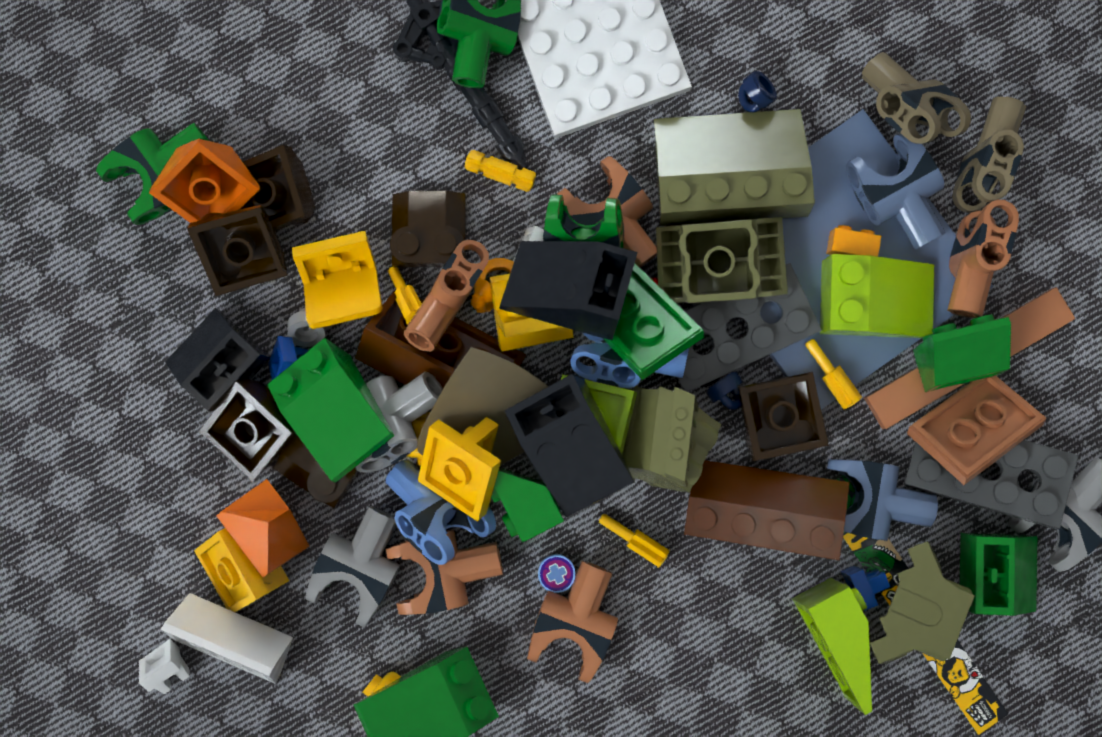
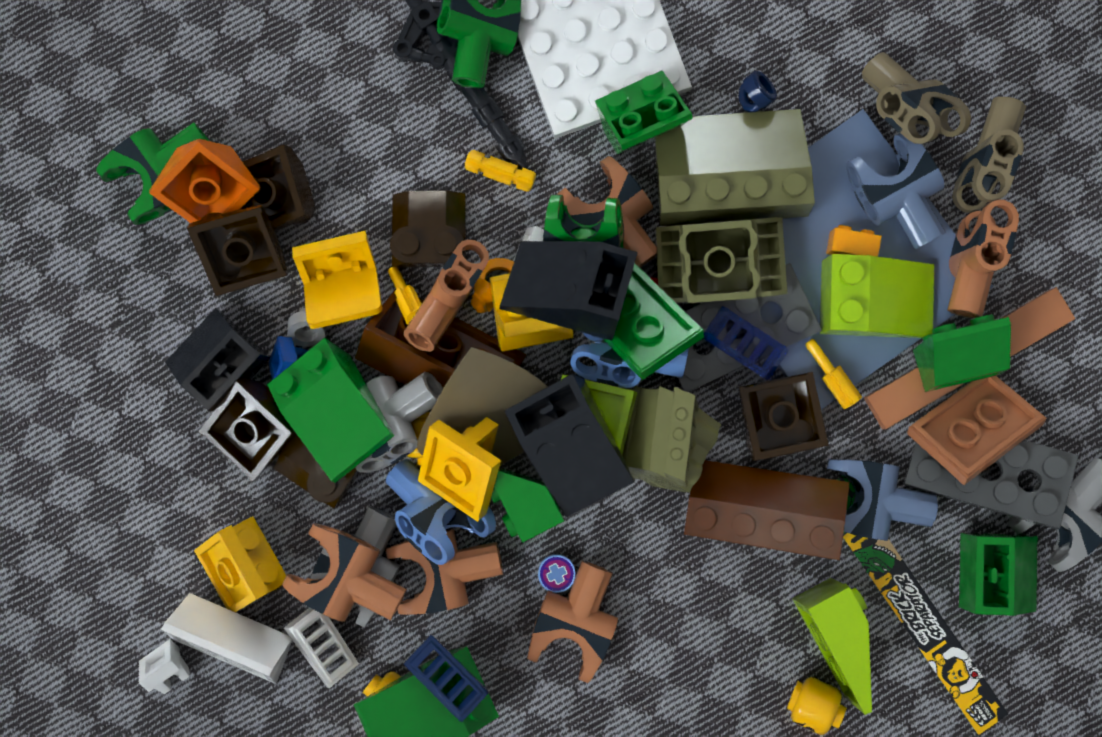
(264, 528): orange slope -> none
(301, 623): none -> white slope
(347, 579): none -> nougat connector
(447, 699): none -> dark blue slope
(637, 541): yellow axle -> none
(641, 111): none -> green slope
(723, 387): dark blue tile -> none
(772, 361): none -> clear blue slope
(816, 706): none -> yellow head
(866, 583): blue tile -> none
(924, 611): olive slope -> none

